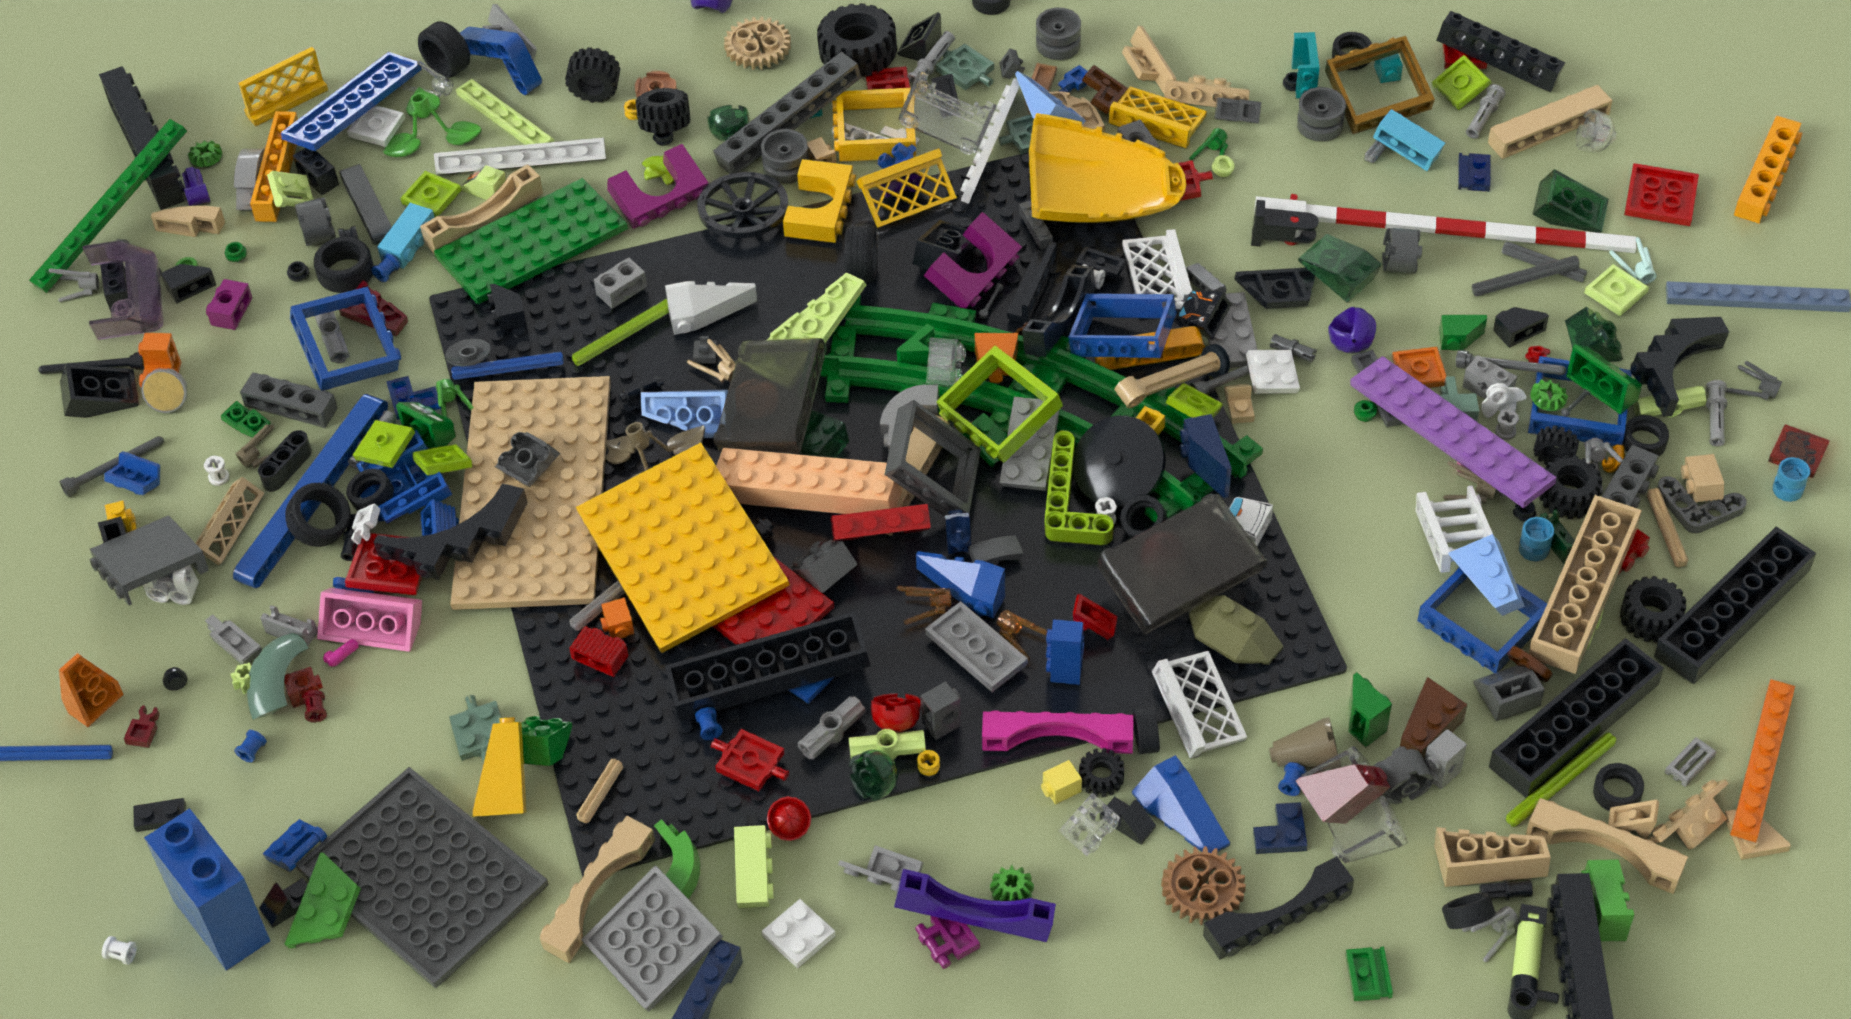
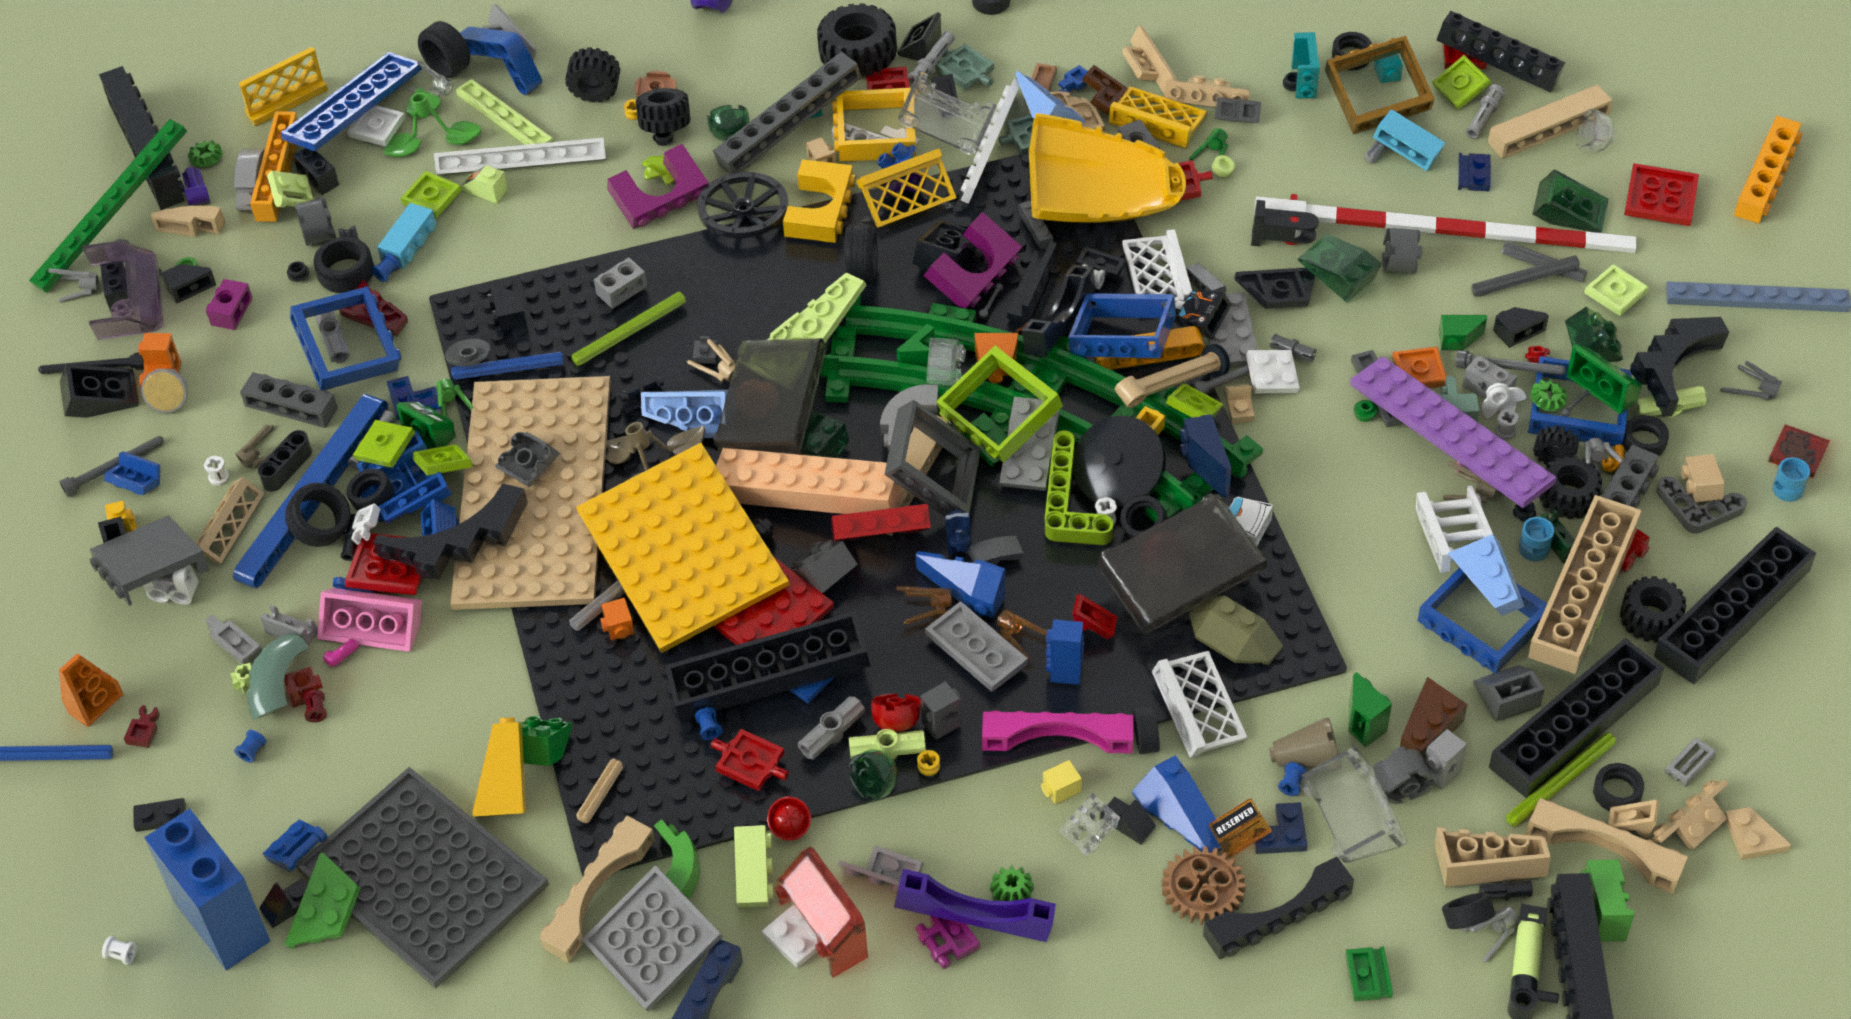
(174, 679): black plate -> none
(235, 252): green plate -> none
(244, 420): green slope -> none
(366, 203): dark grey beam -> none
(474, 728): sand green plate -> none
(516, 191): tan arch -> none
(530, 240): green plate -> none
(599, 651): red brick -> none
(700, 305): white wedge -> none
(745, 49): tan gear -> none
(783, 154): dark grey wheel -> none
(826, 910): none -> clear red windscreen
(1011, 64): dark grey tile -> none
(1058, 33): dark grey wheel -> none
(1104, 760): black tyre -> none
(1240, 828): none -> clear orange panel
(1321, 114): dark grey wheel -> none
(1343, 791): slope -> none
(1352, 330): dark purple piece -> none
(1524, 659): reddish brown tile -> none
(1643, 270): light aqua plant -> none
(1667, 527): tan axle -> none
(1716, 404): light grey pin -> none
(1762, 761): orange plate -> none

